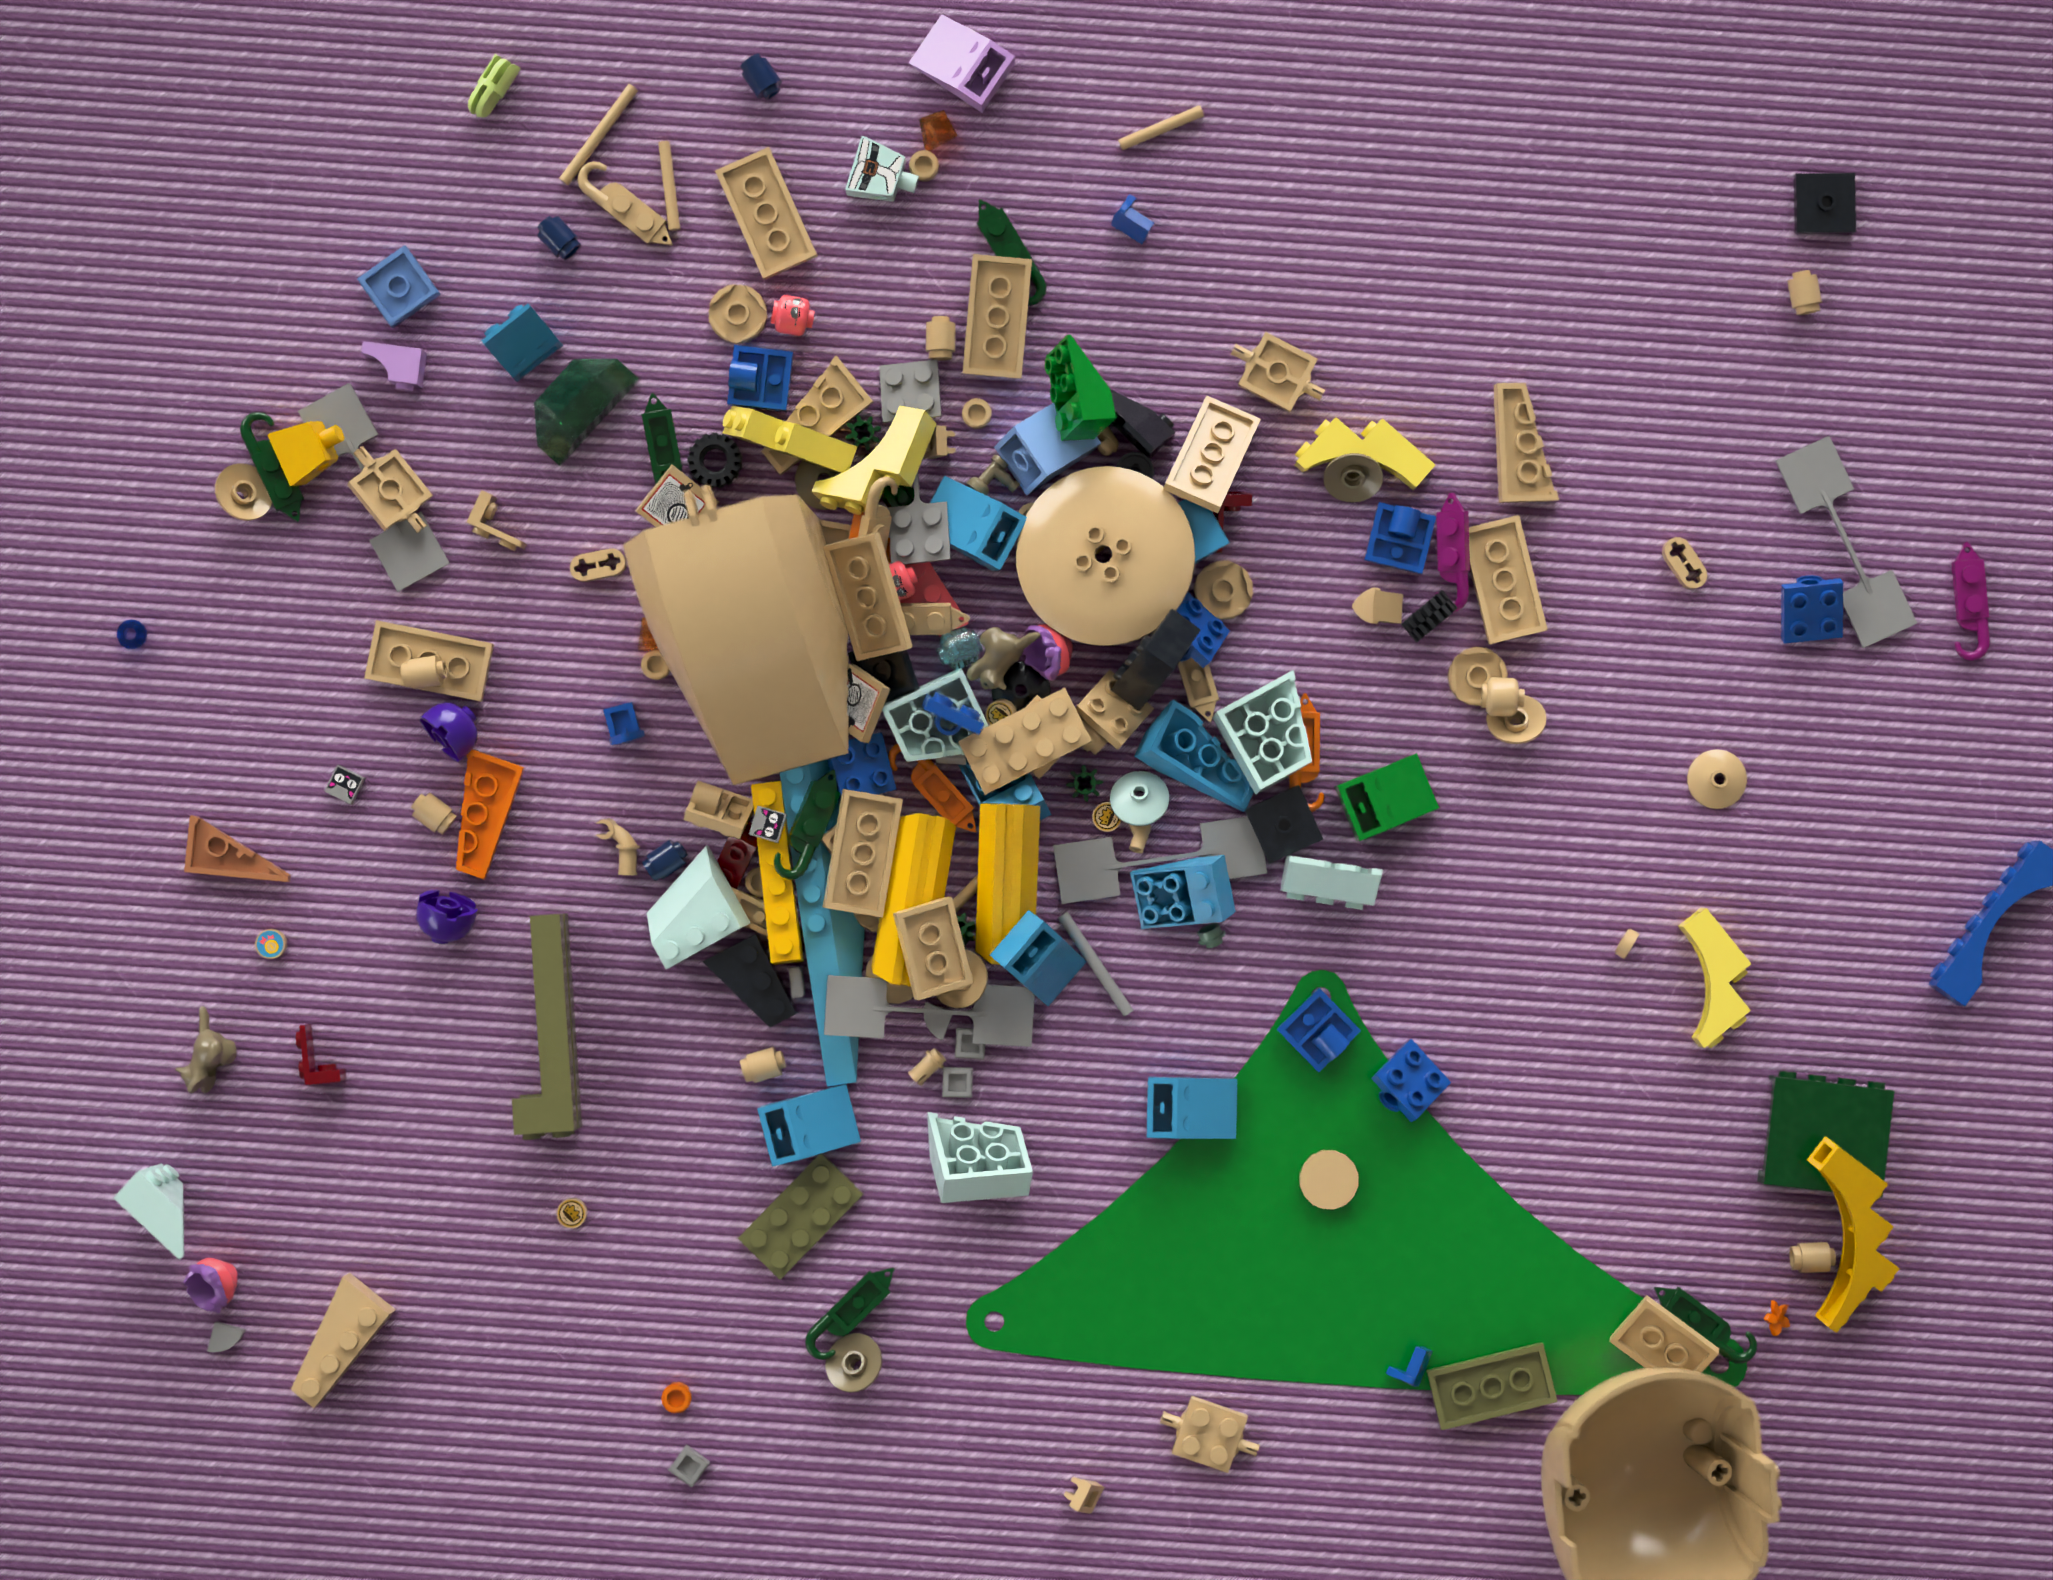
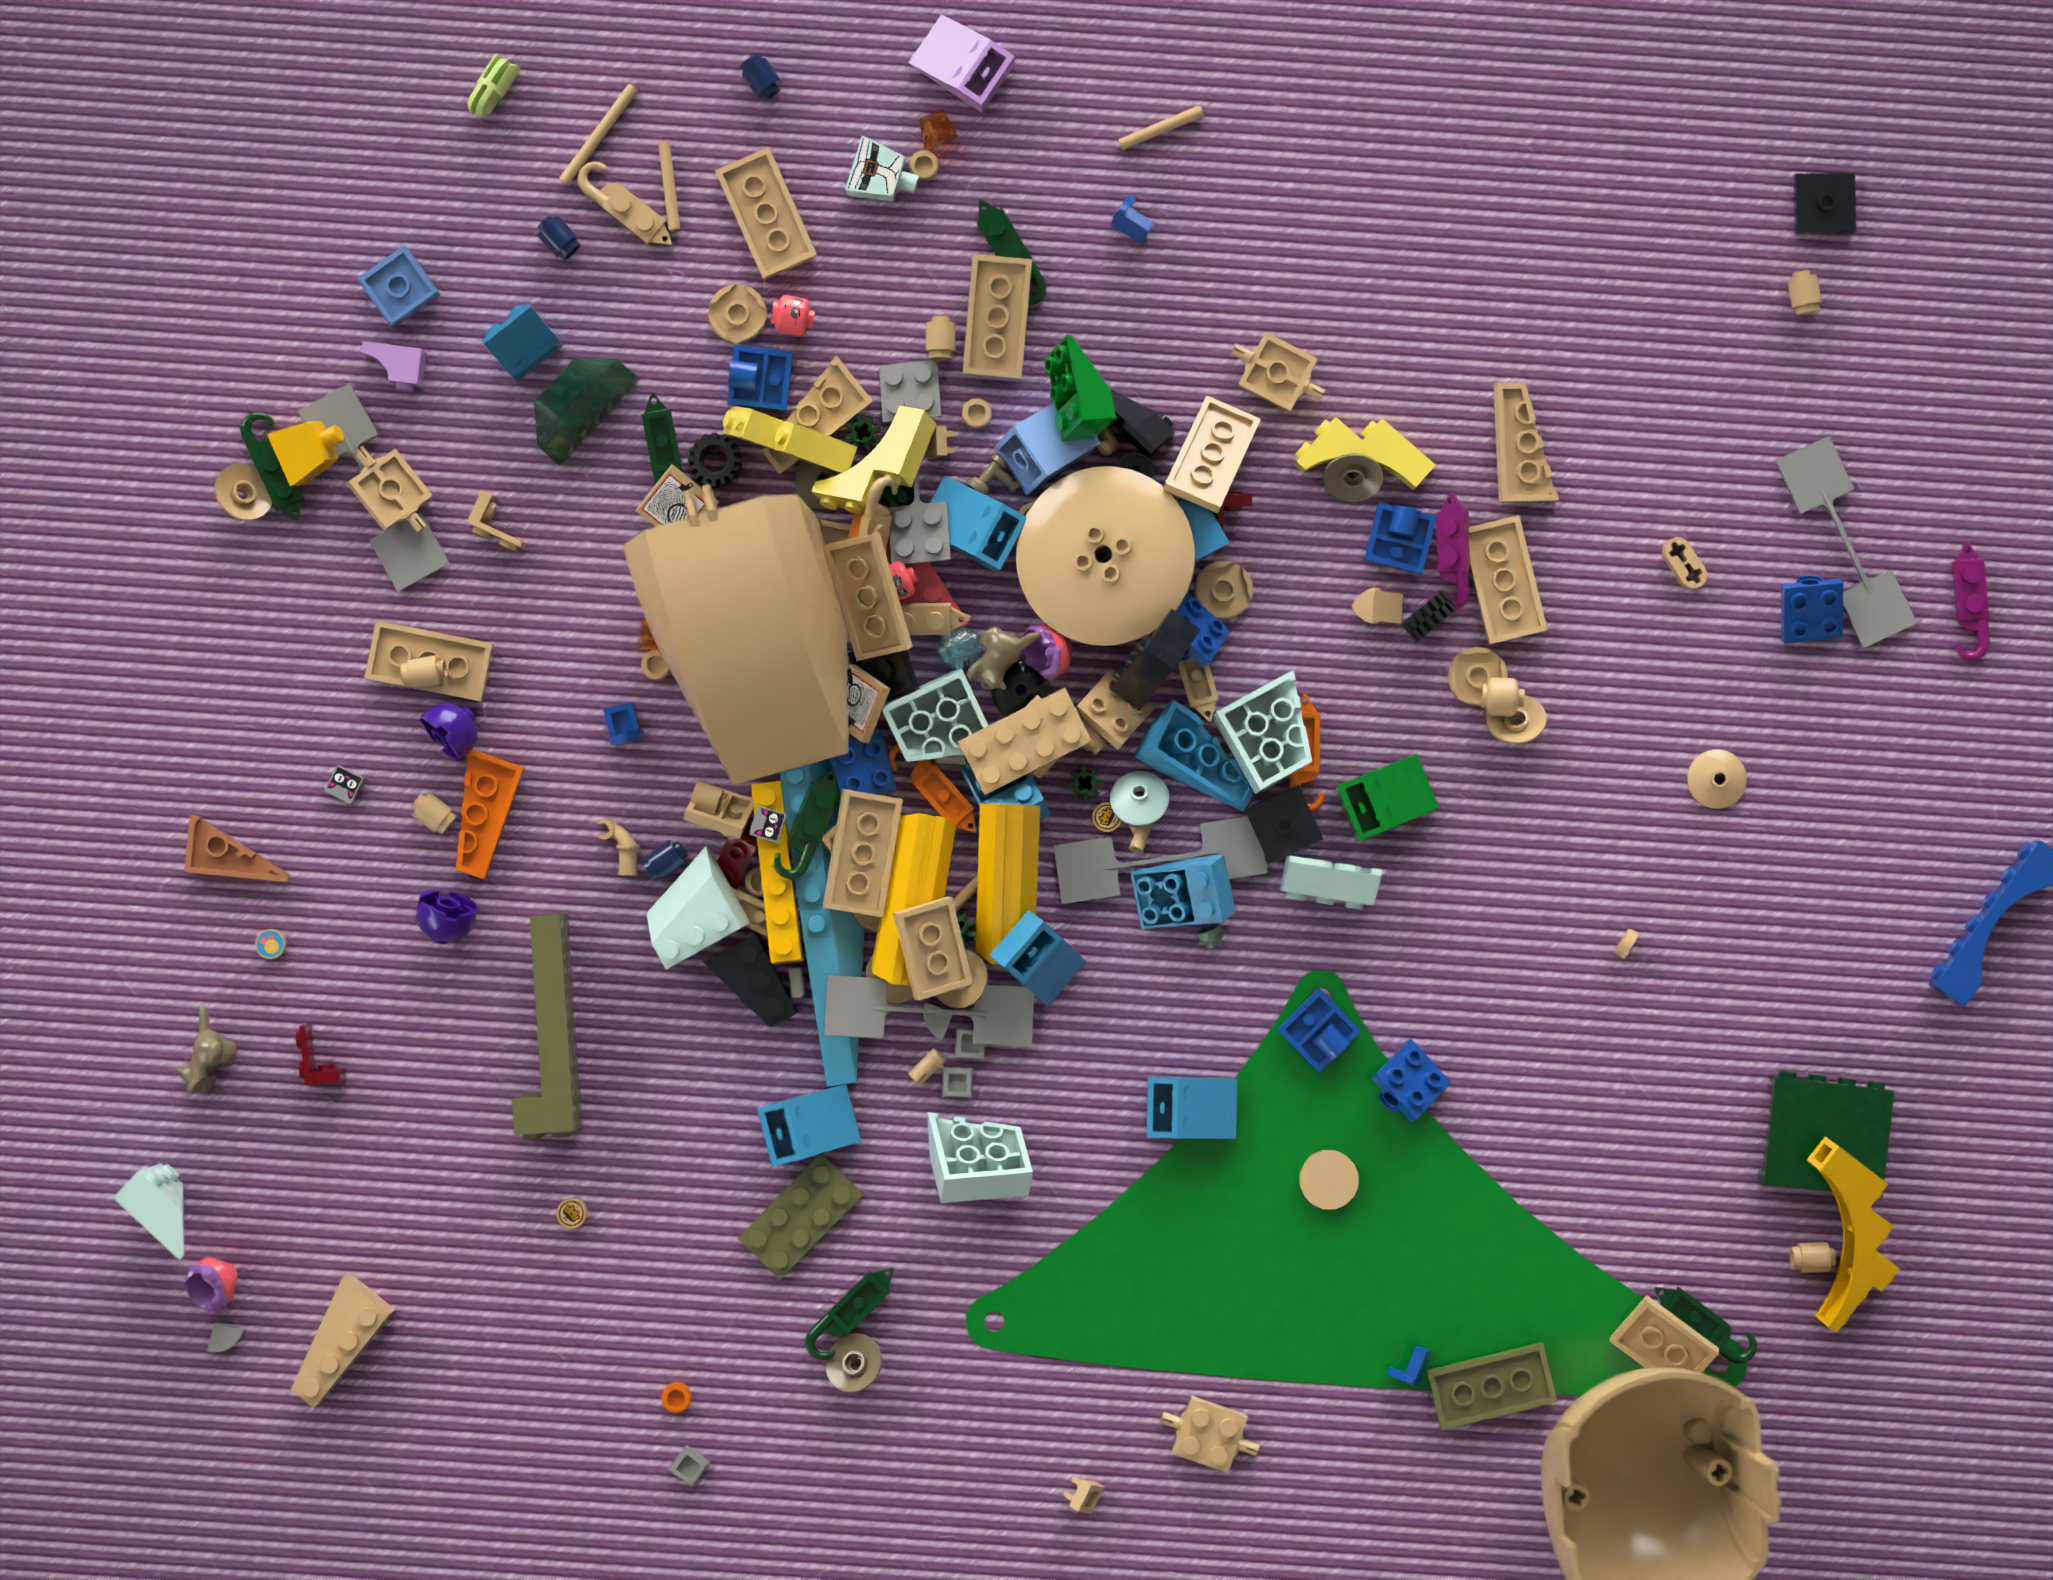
(140, 638): clear blue plate -> none
(596, 558): tan beam -> none
(762, 1065): tan brick -> none
(964, 717): blue plate -> none
(998, 710): tile -> none
(1095, 963): light grey bar -> none
(1720, 964): light yellow arch -> none
(1777, 1318): orange plant -> none

